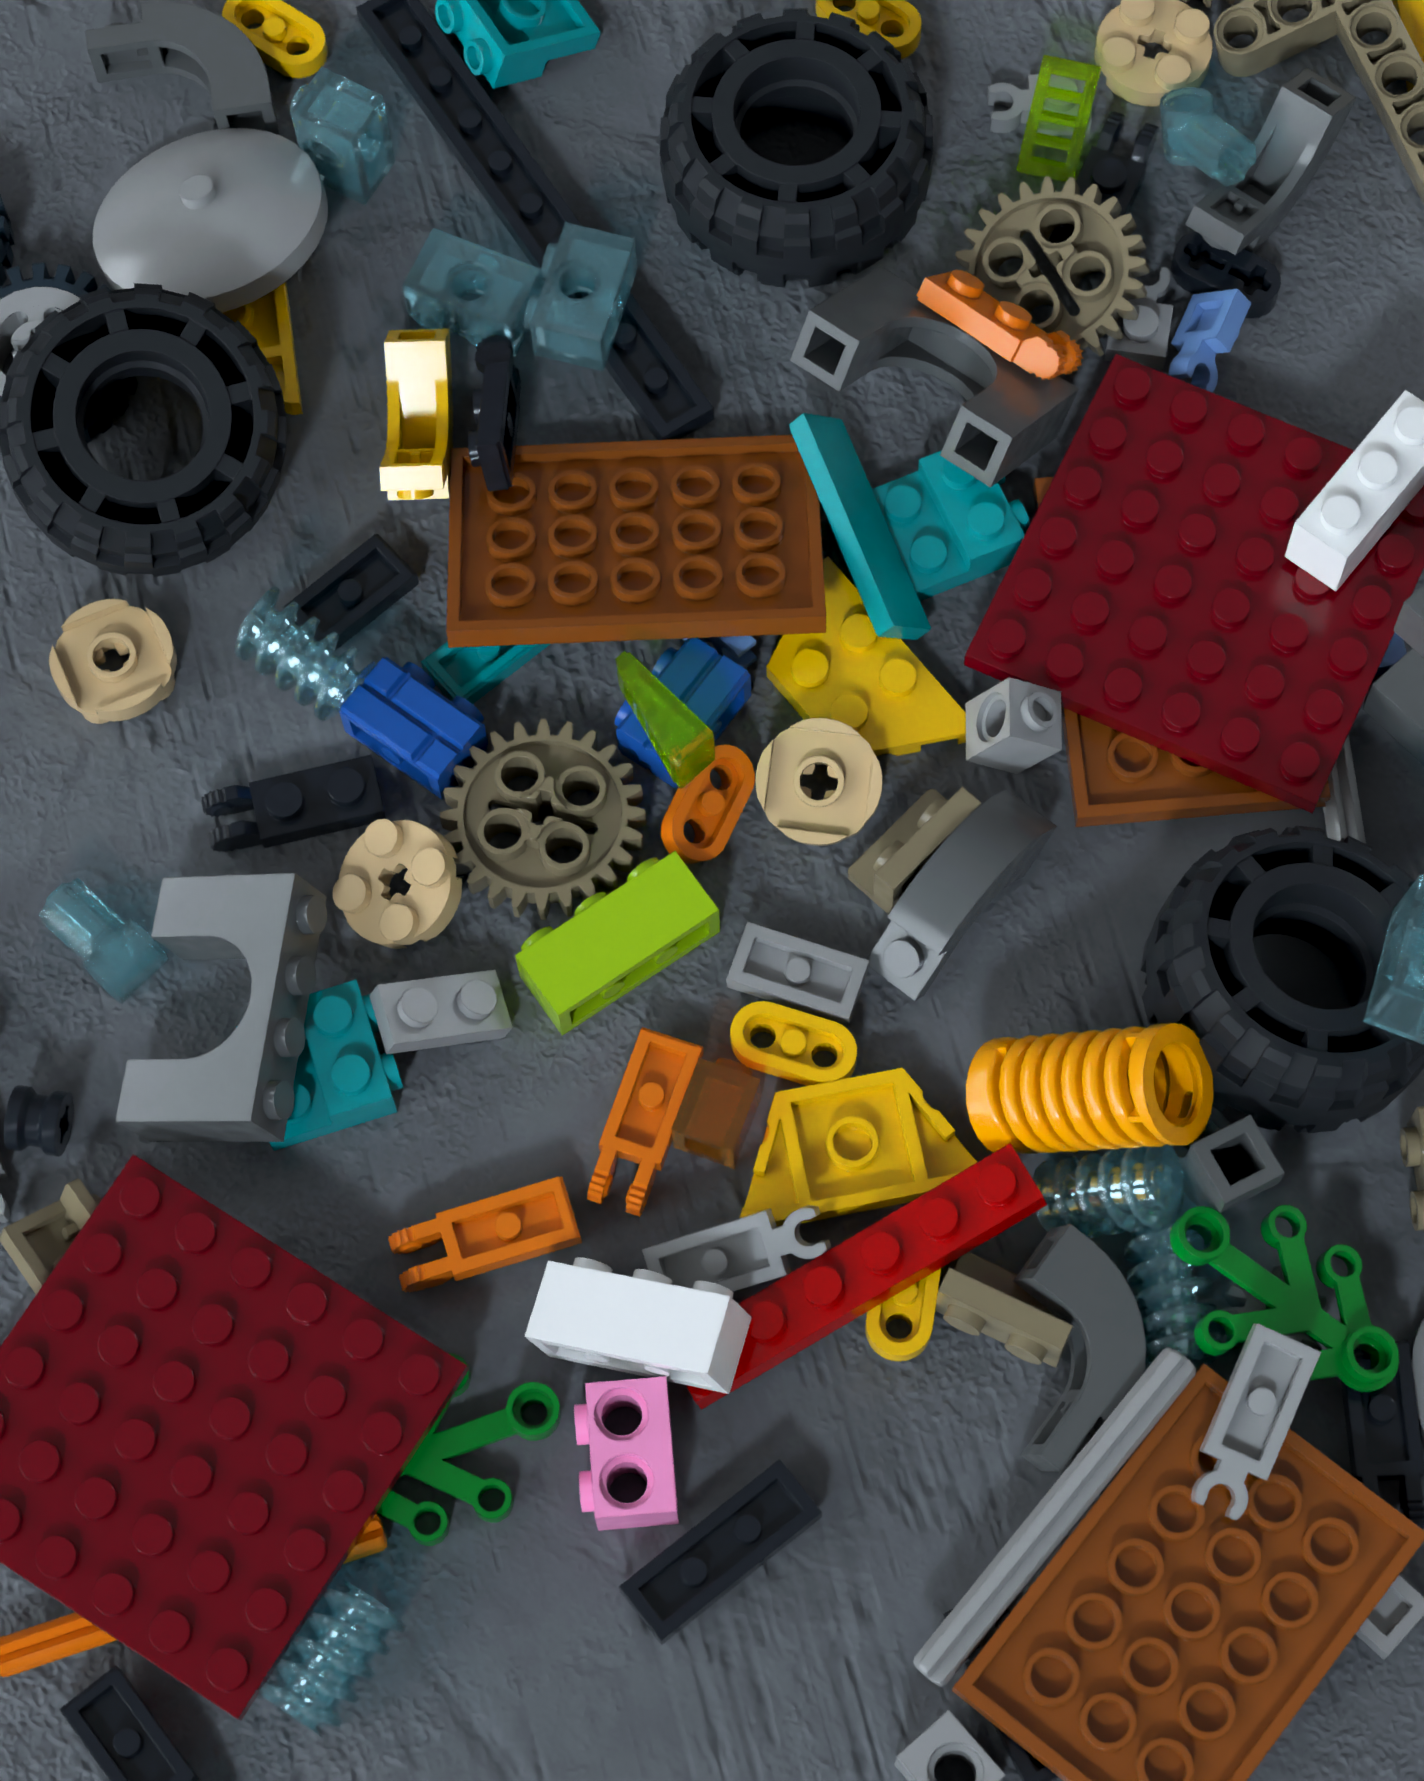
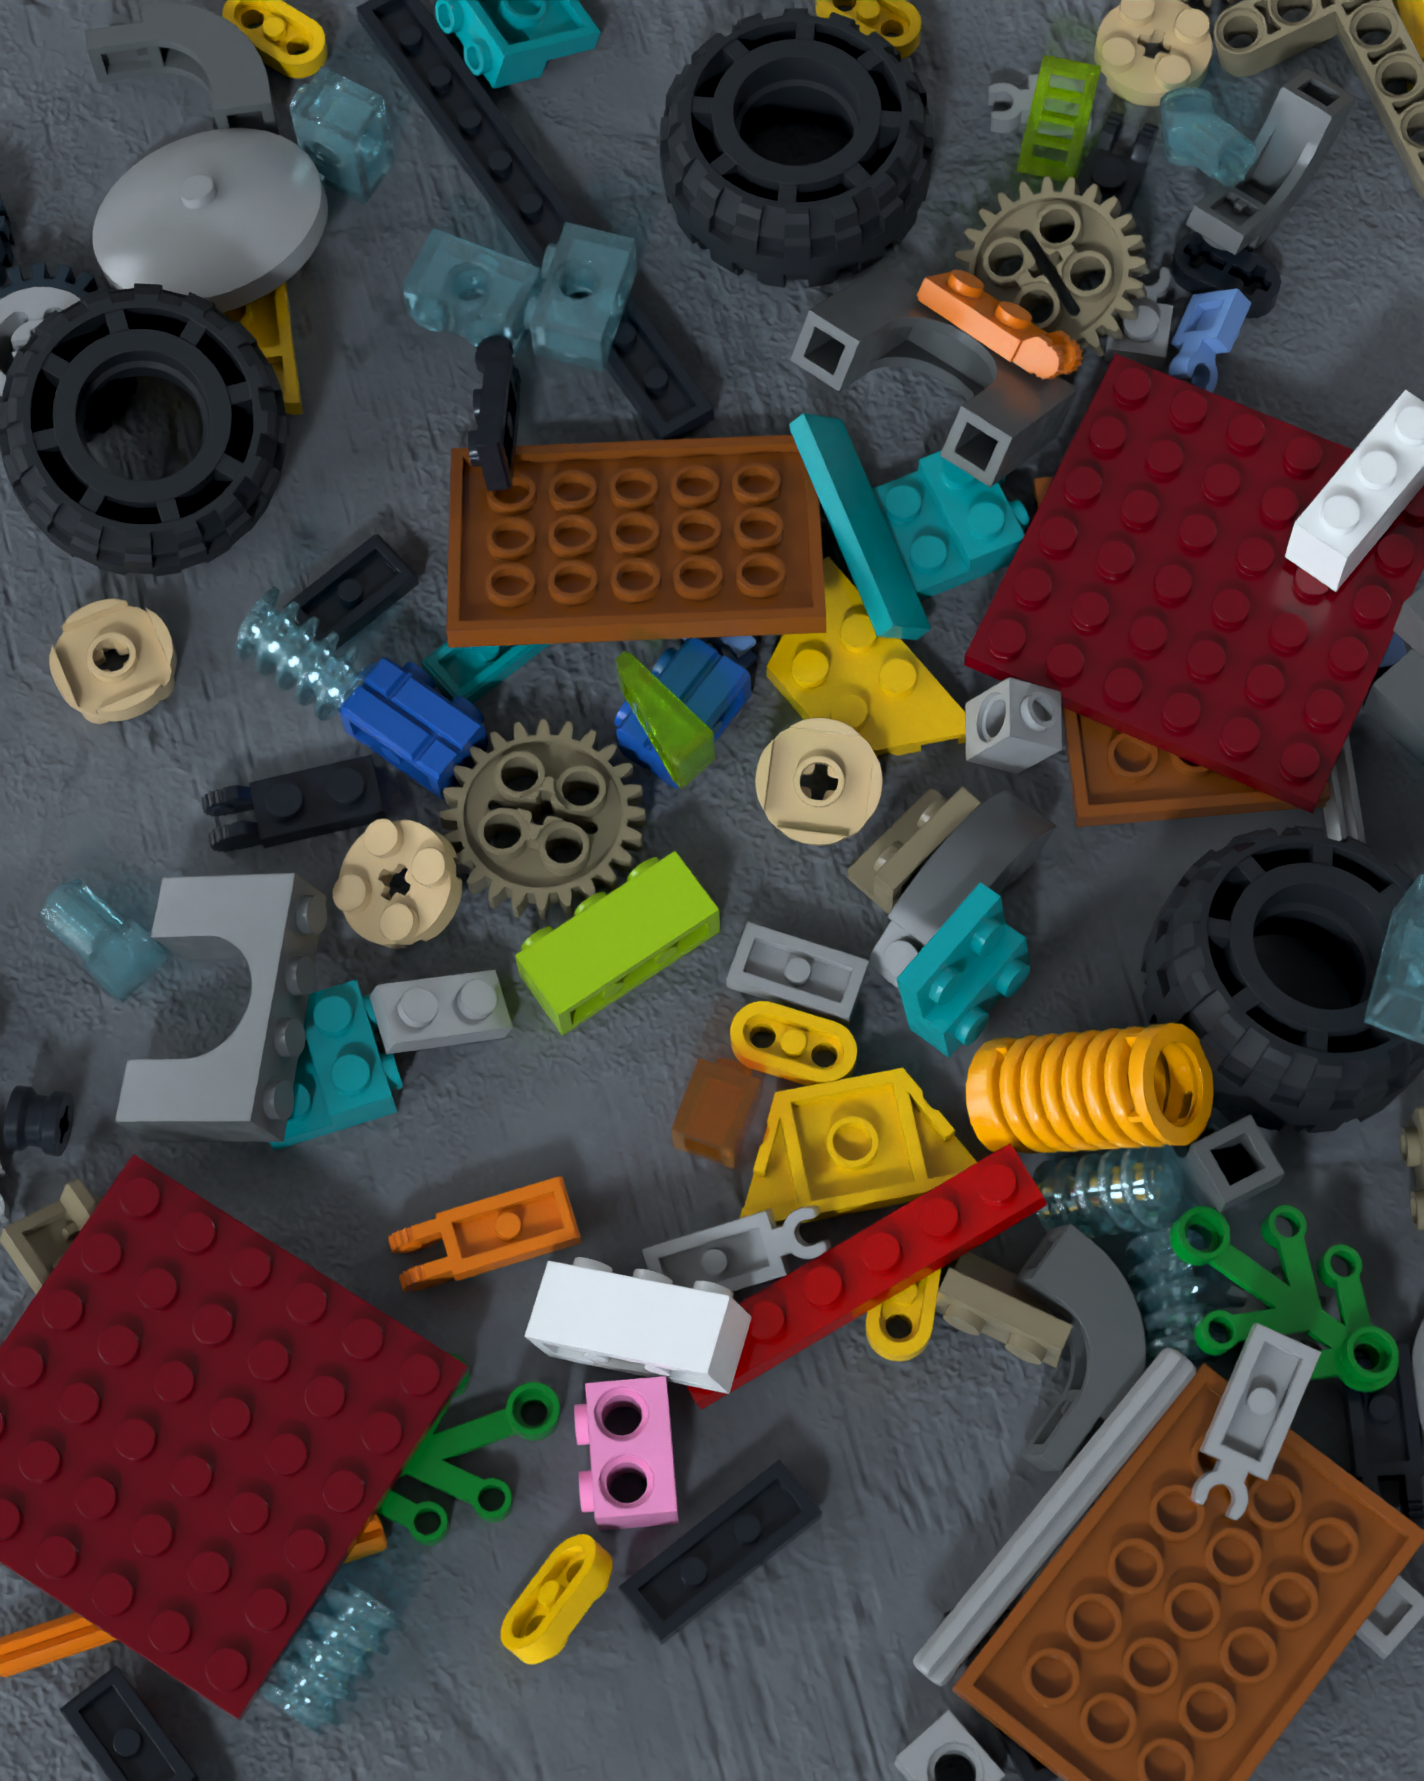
(418, 415): yellow arch -> none
(556, 1599): none -> yellow plate
(644, 1114): orange hinge -> none
(709, 809): orange plate -> none
(963, 973): none -> teal plate

